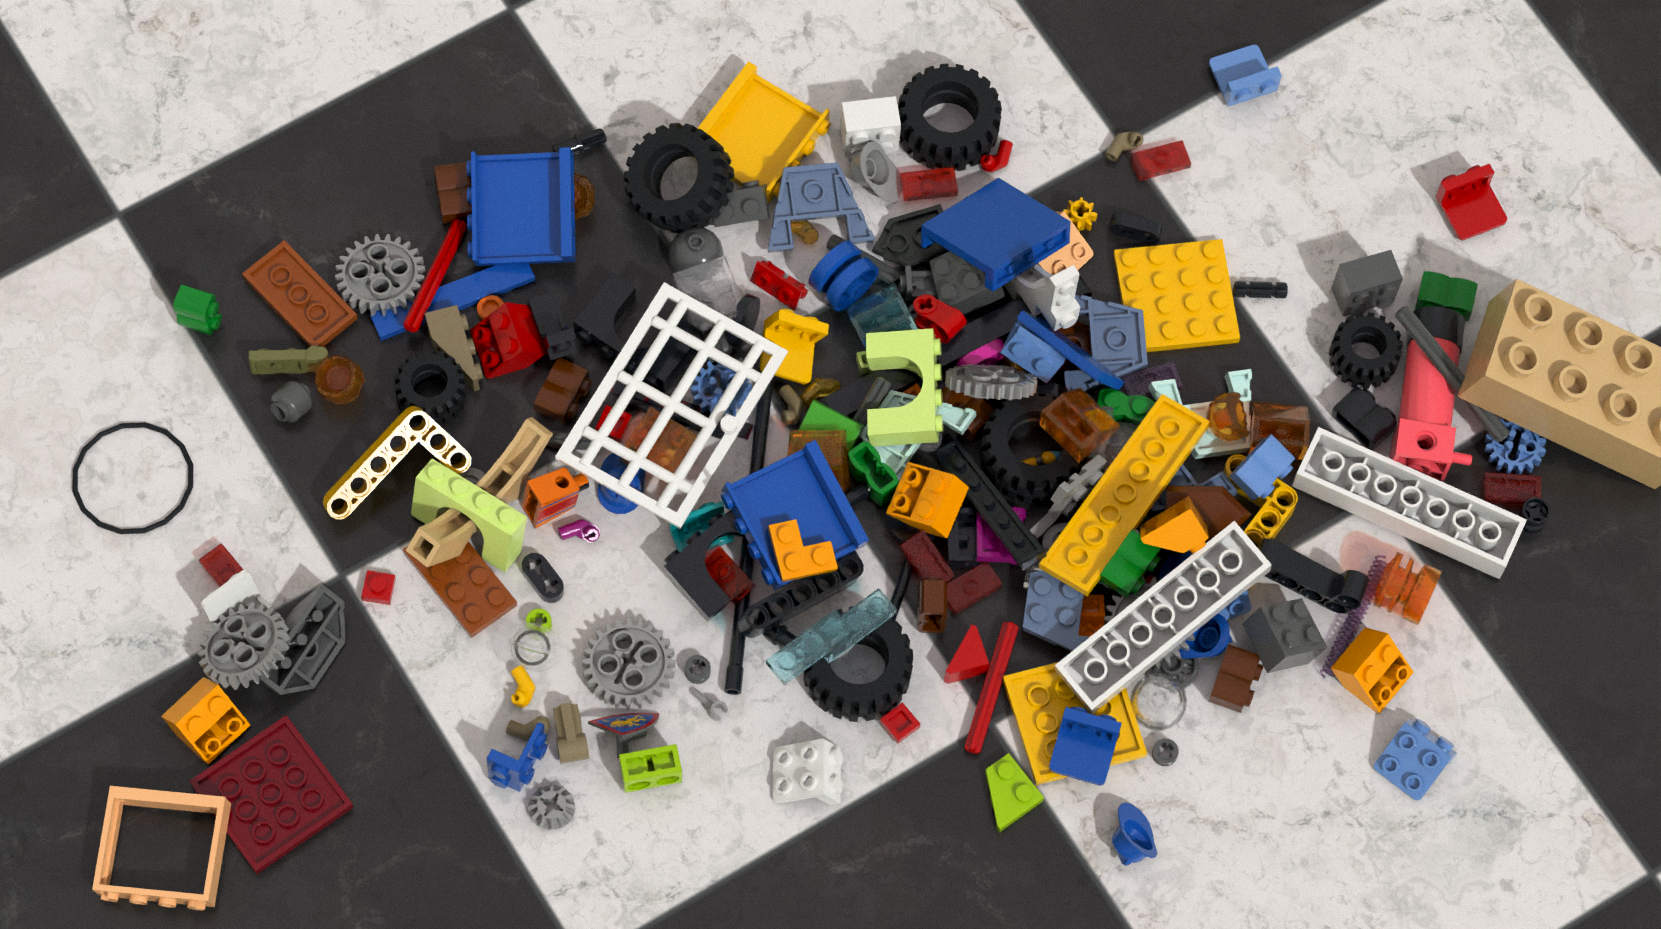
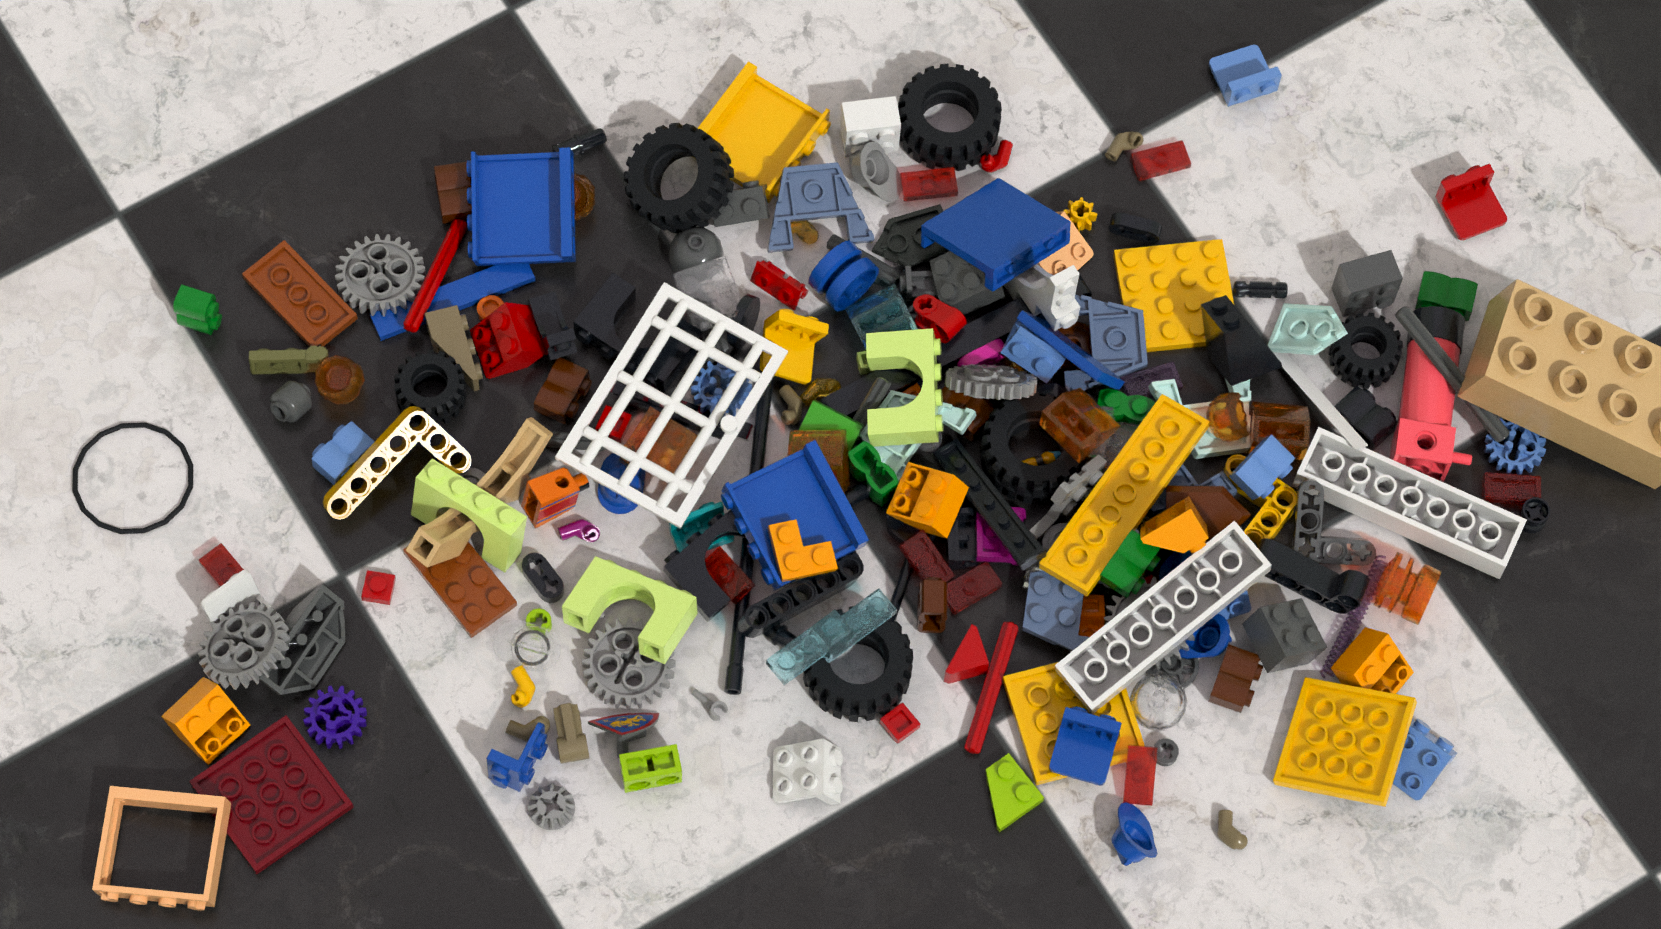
(341, 452): none -> medium blue brick
(346, 720): none -> dark purple gear
(607, 583): none -> yellowish green arch
(702, 661): dark grey bush -> none
(1140, 775): none -> clear red plate
(1229, 834): none -> dark tan arm
(1234, 343): none -> black slope
(1305, 329): none -> light aqua tile
(1320, 542): none -> dark grey beam
(1321, 401): none -> white sticker
(1345, 741): none -> yellow plate

